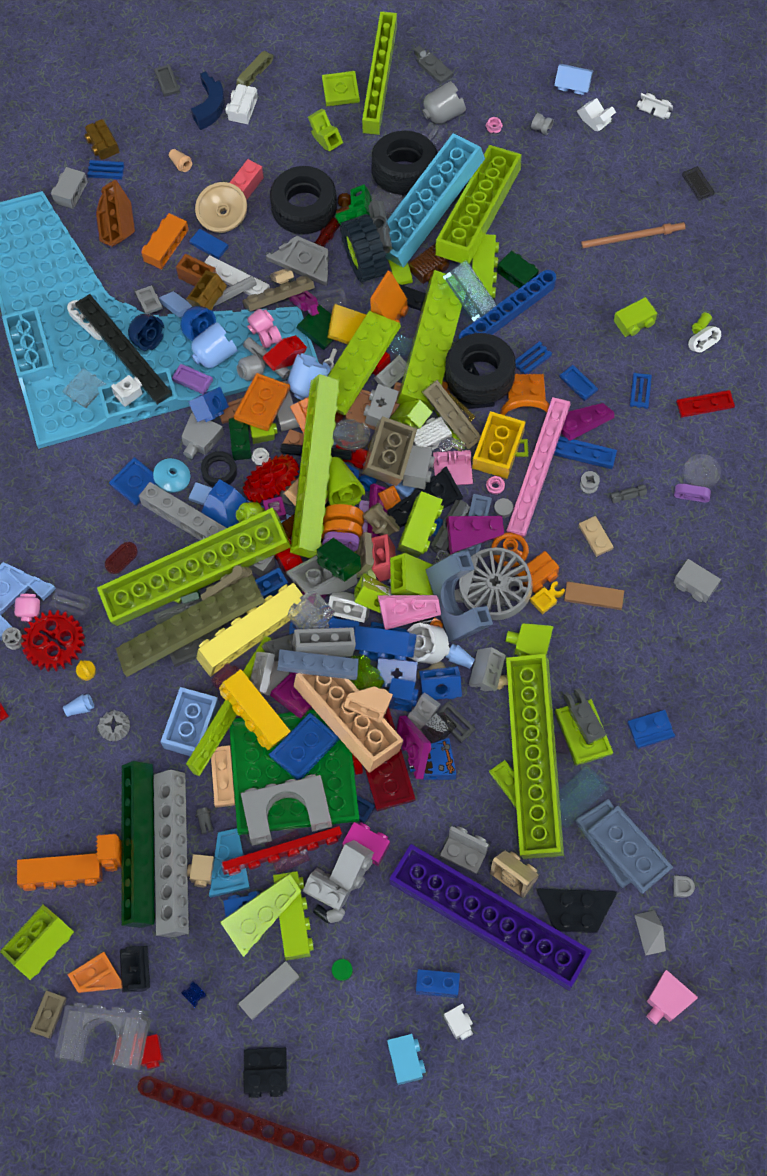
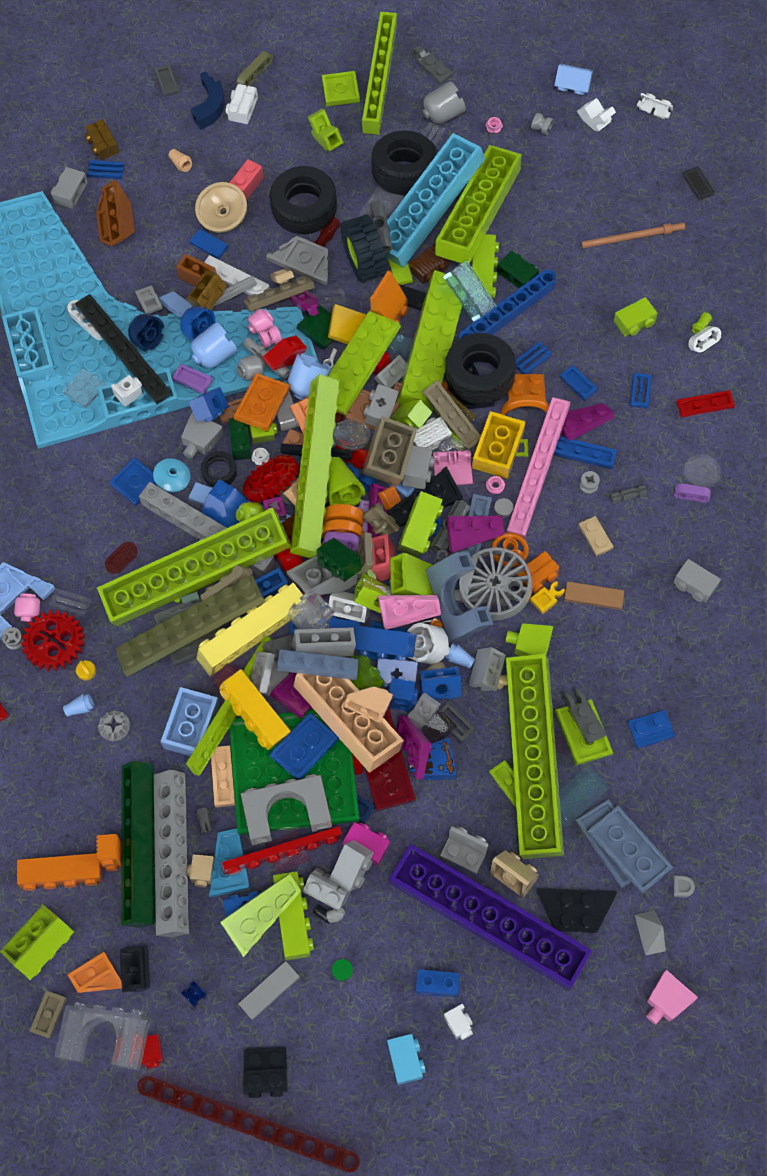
(164, 241): orange brick -> none
(352, 205): green hips -> none

